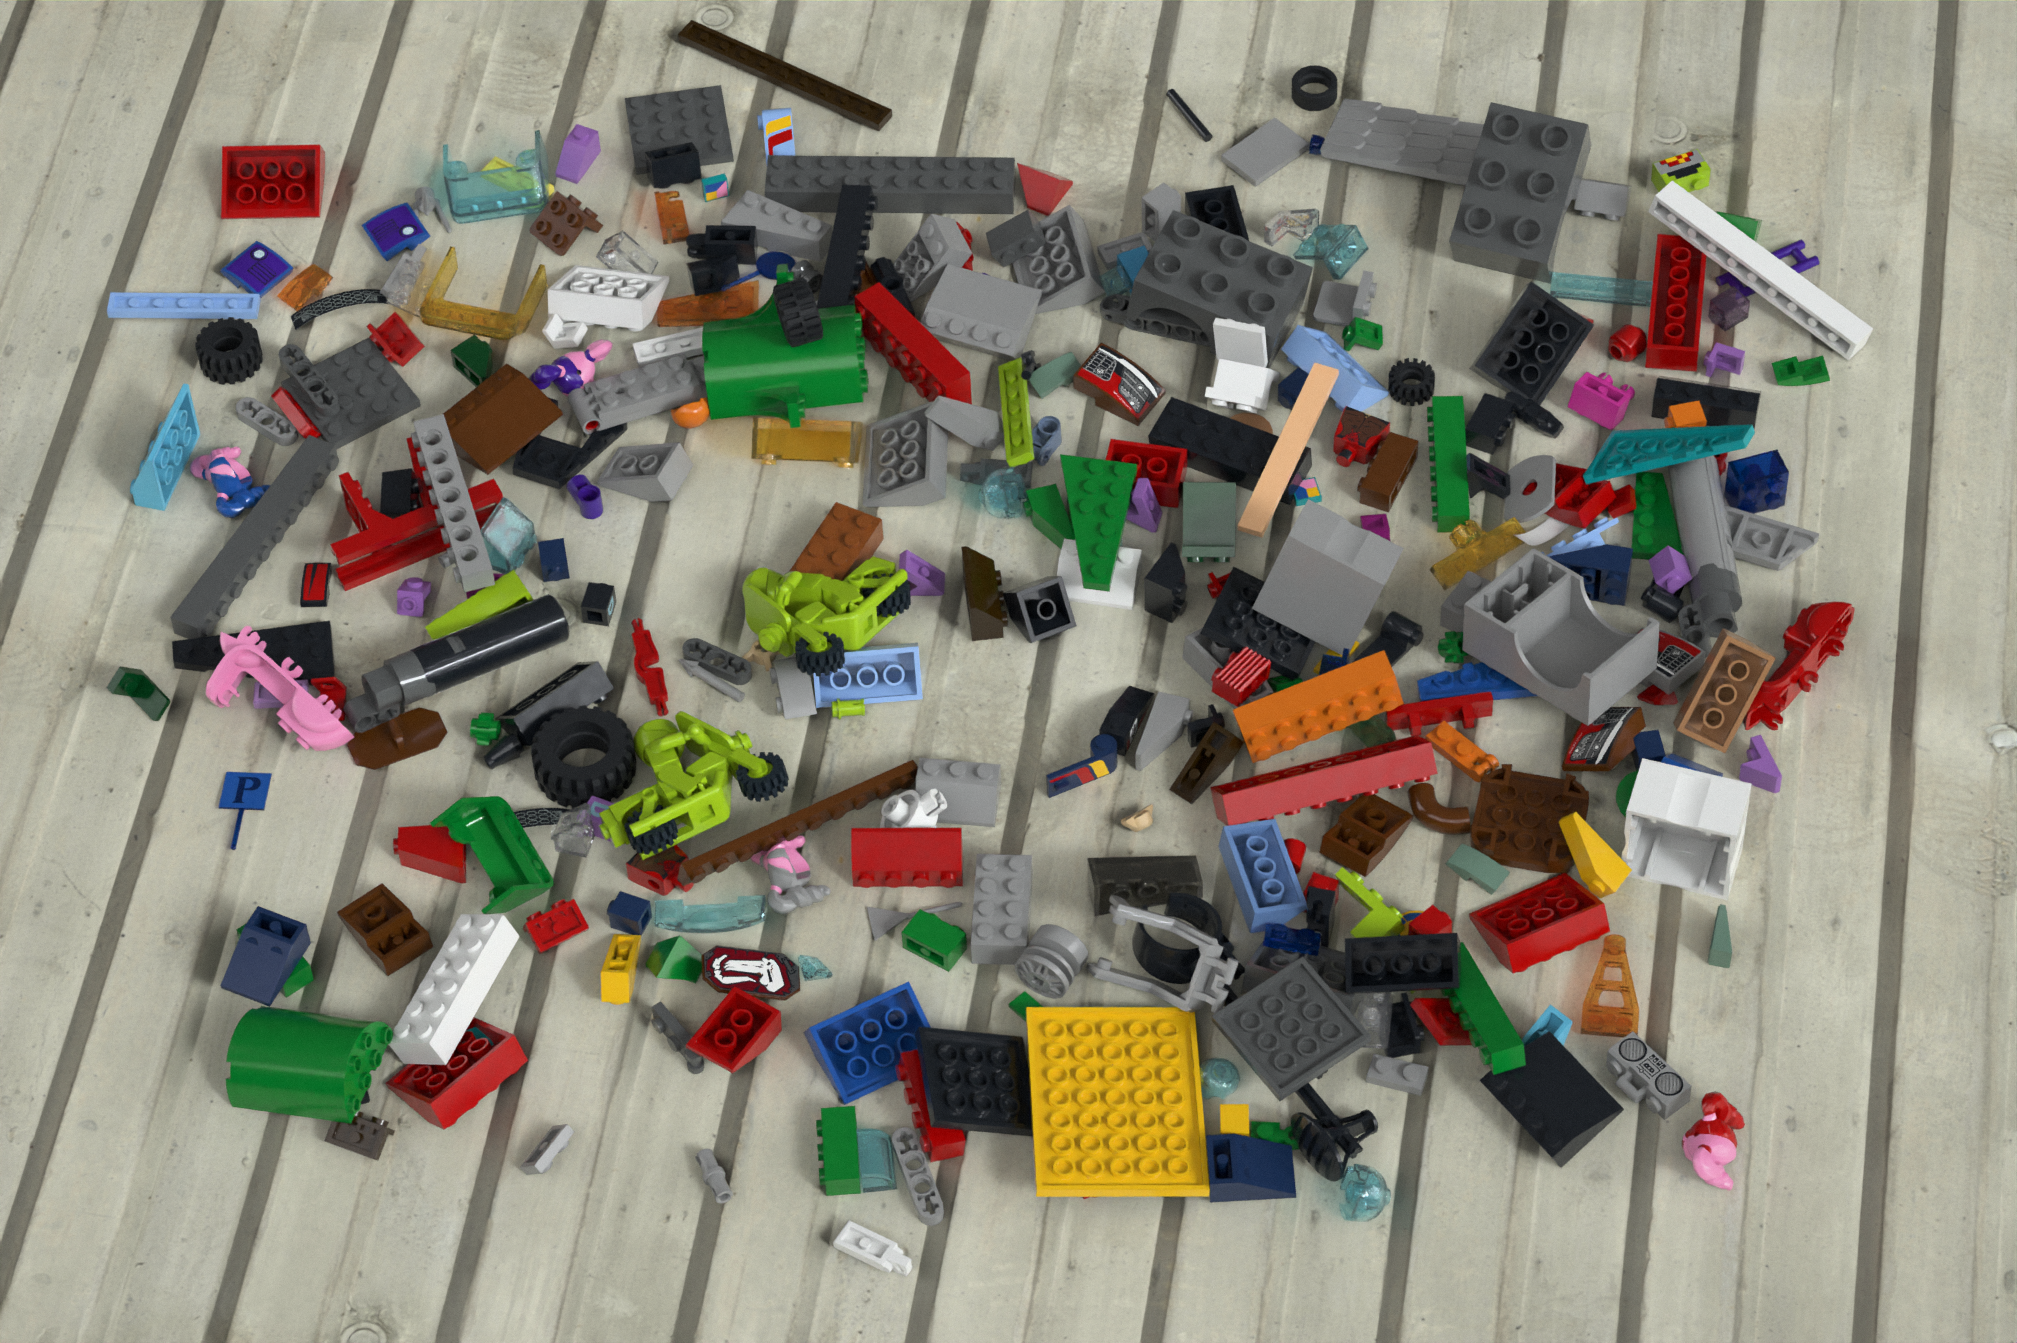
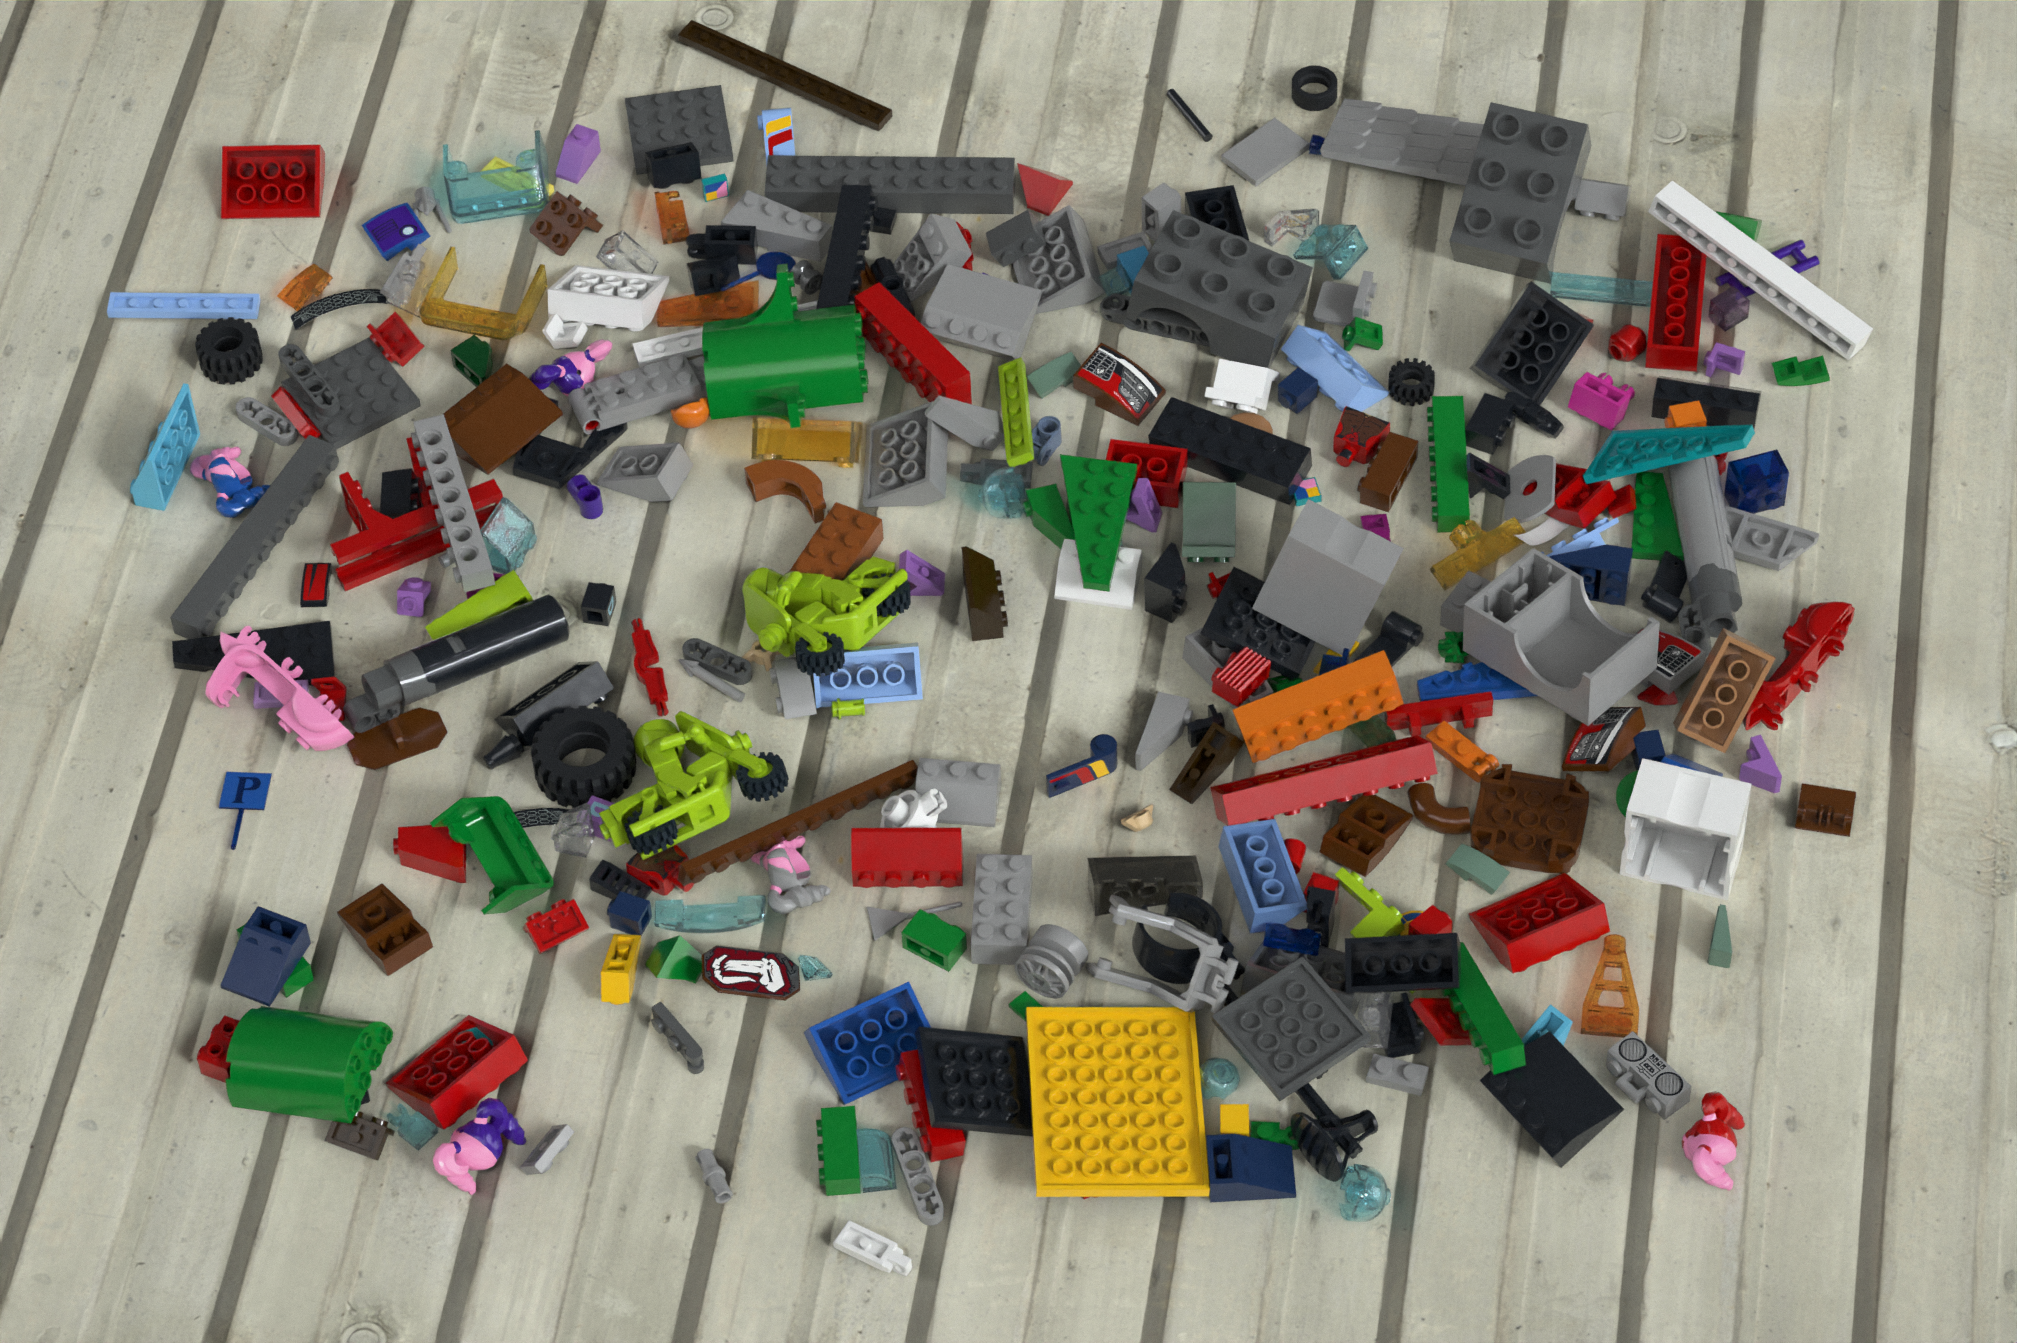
(141, 689): dark green bracket -> none
(214, 1054): none -> red brick
(257, 269): slope -> none
(414, 1129): none -> clear light blue plate
(453, 989): white brick -> none
(477, 1144): none -> hair
(485, 729): green gear -> none
(553, 560): dark blue brick -> none
(607, 873): none -> black slope
(736, 1031): red slope -> none
(790, 479): none -> dark orange arch
(798, 312): black tyre -> none
(884, 220): none -> black plate
(1030, 364): black bar -> none
(1040, 608): black slope -> none
(1126, 717): black slope -> none
(1240, 342): white tile -> none
(1288, 450): light nougat tile -> none
(1594, 859): yellow slope -> none
(1670, 569): medium lavender brick -> none
(1686, 170): brick -> none
(1825, 810): none -> reddish brown hinge

